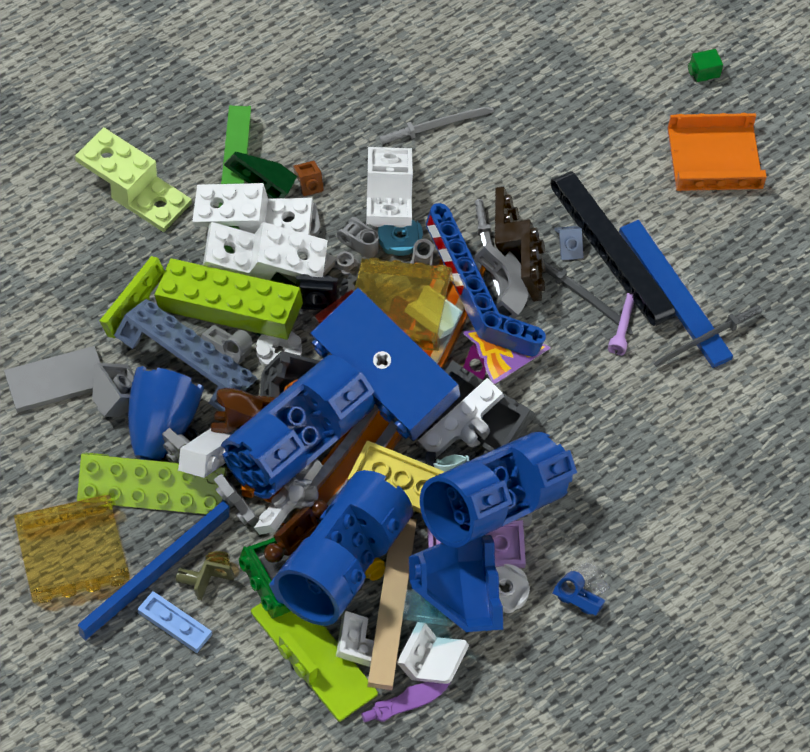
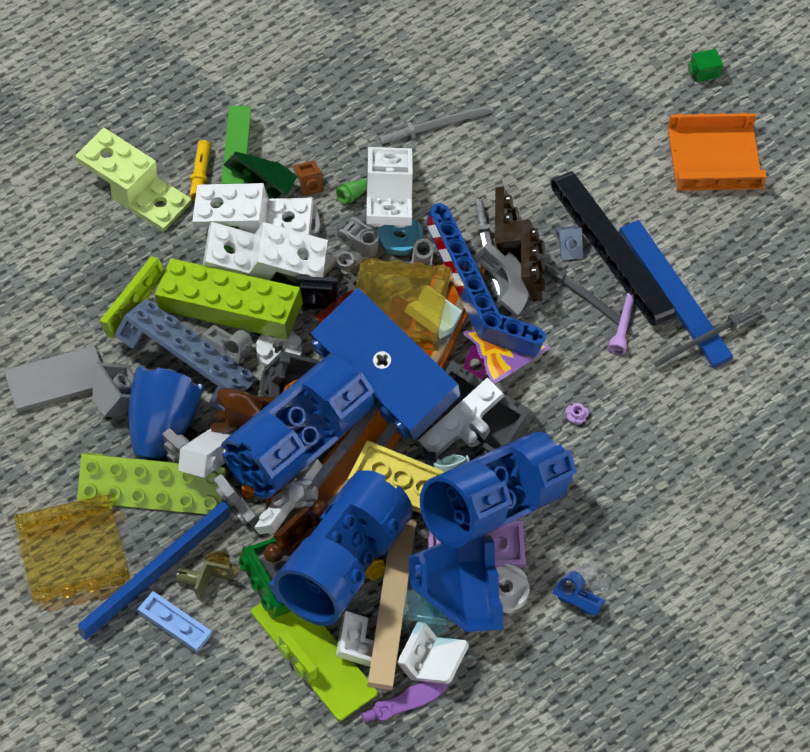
(200, 167): none -> yellow pin
(350, 191): none -> bright green cone
(576, 418): none -> lavender plate

